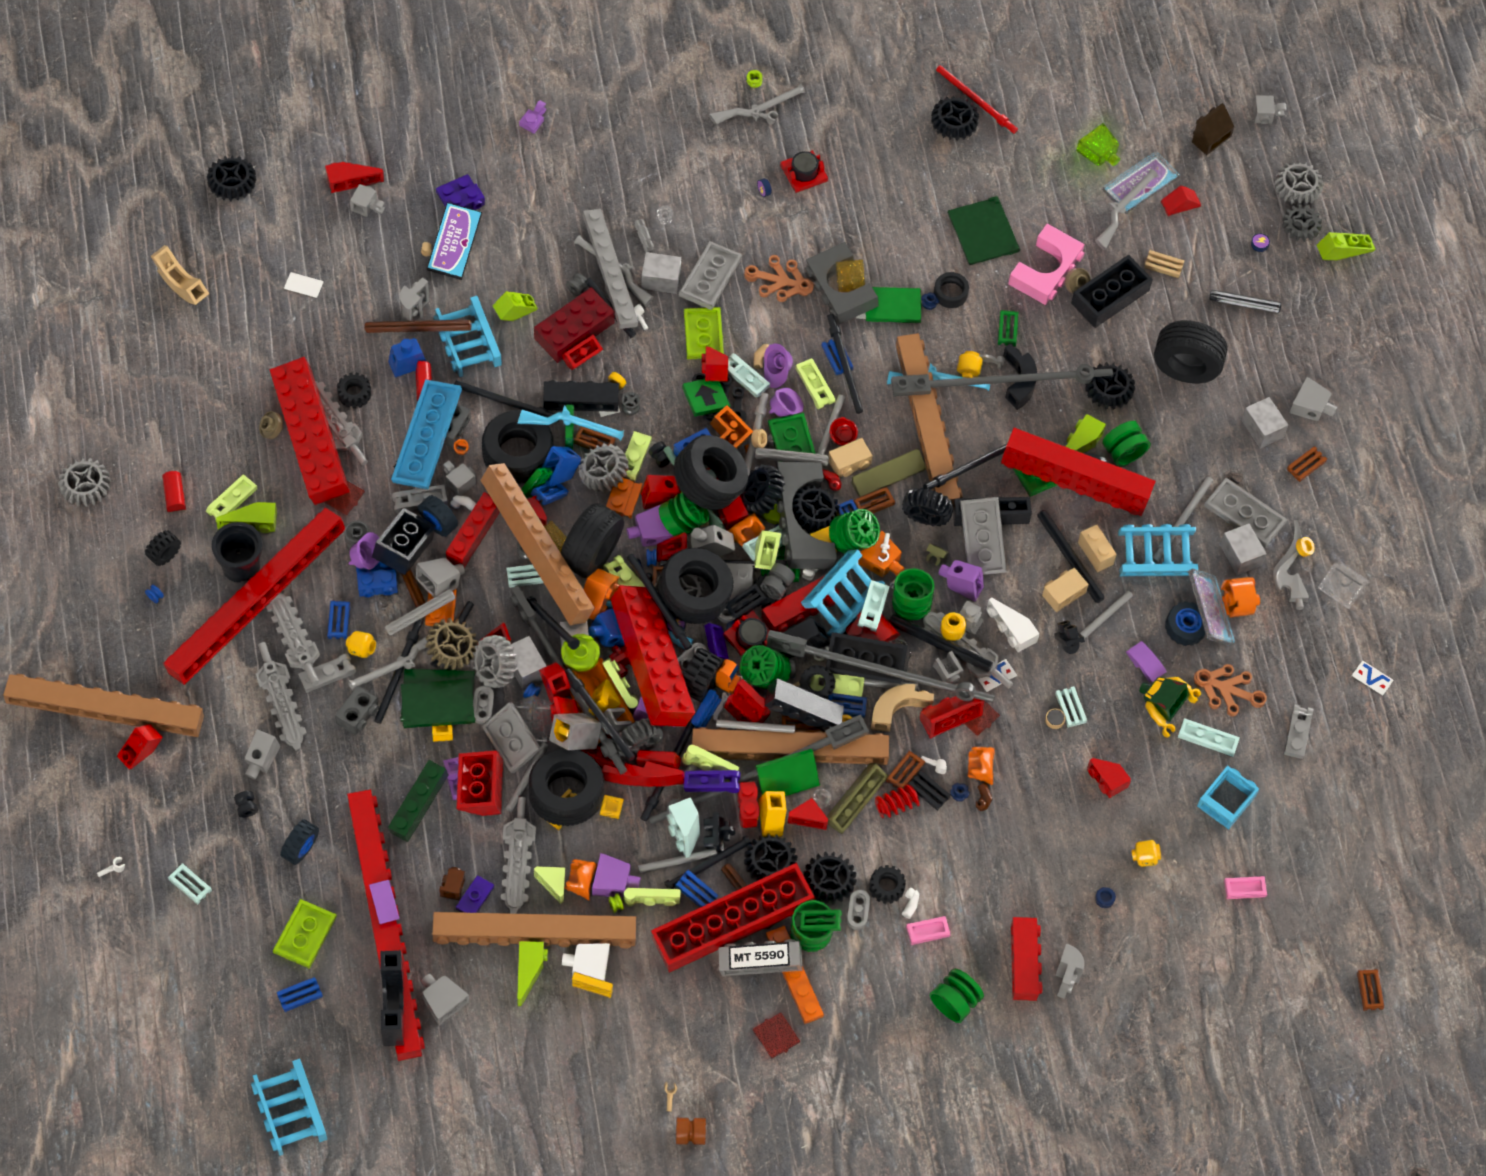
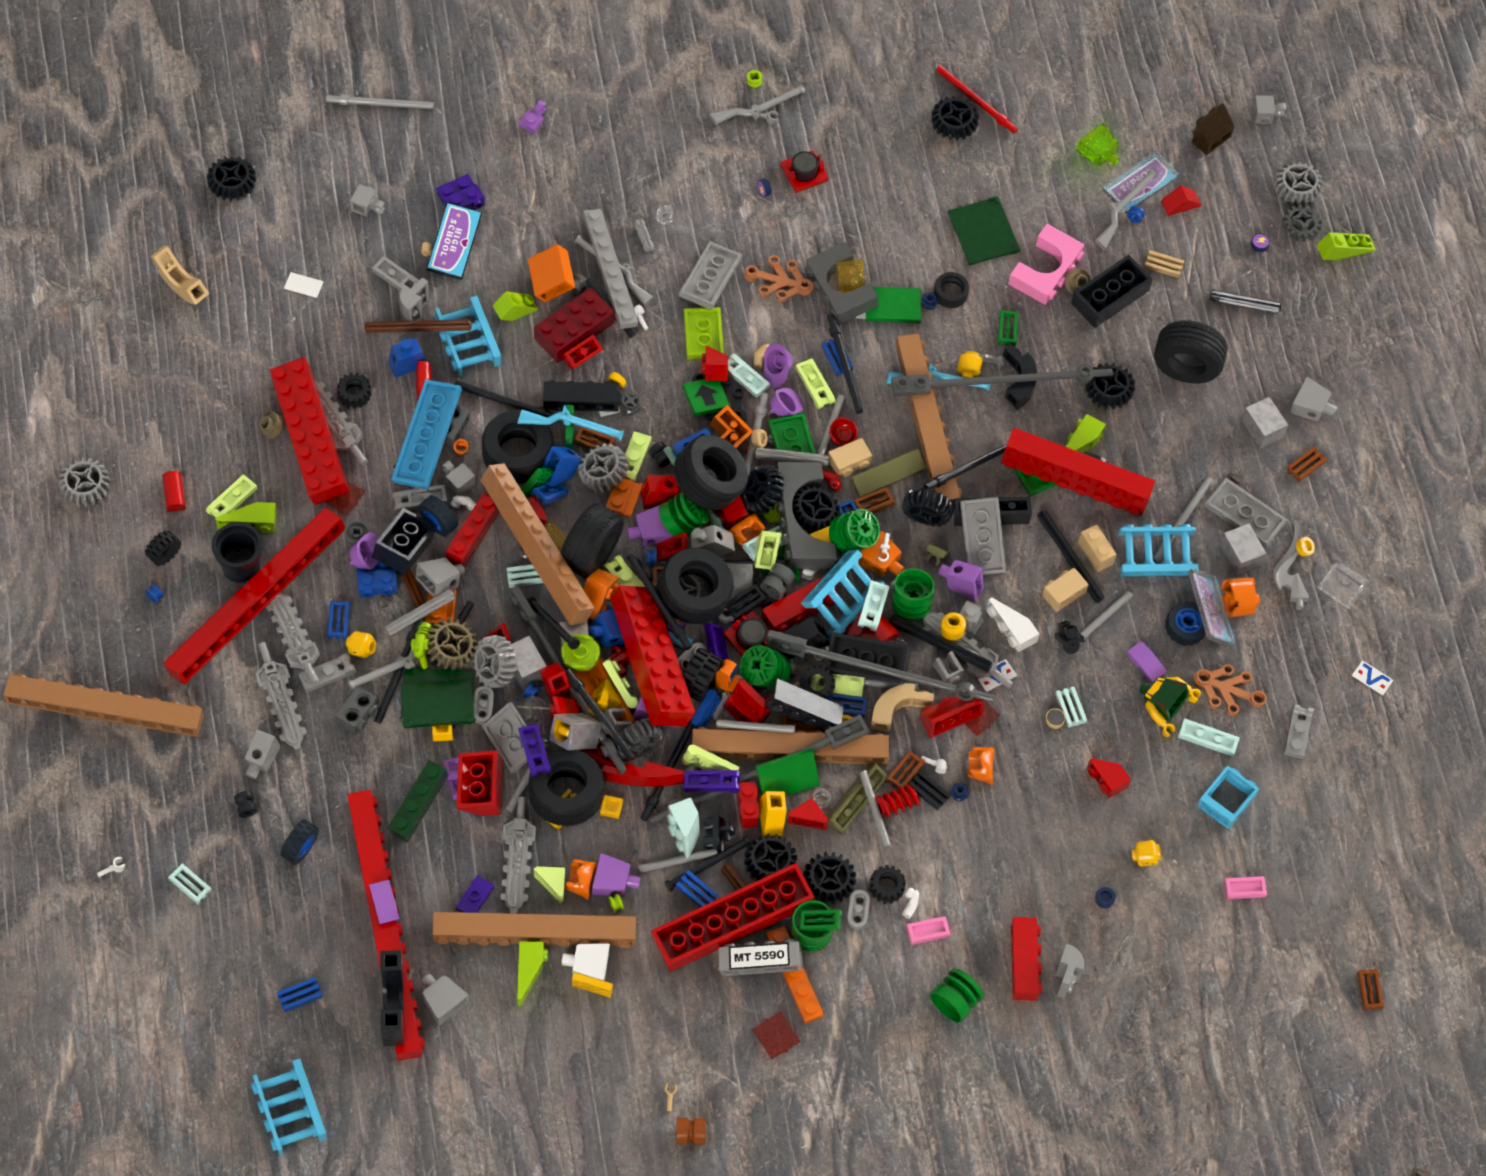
(139, 745): red slope -> none
(304, 933): lime tile -> none
(345, 100): none -> light grey bar
(347, 176): red slope -> none
(393, 273): none -> light grey plate
(420, 643): none -> lime piece
(452, 884): reddish brown brick -> none
(534, 749): none -> dark purple plate
(551, 273): none -> orange brick
(650, 897): yellowish green plate -> none
(661, 272): flat silver piece -> none
(663, 758): red brick -> none
(874, 808): none -> light grey bar
(985, 799): reddish brown arm -> none
(1126, 443): green wheel -> none
(1135, 214): none -> blue bush

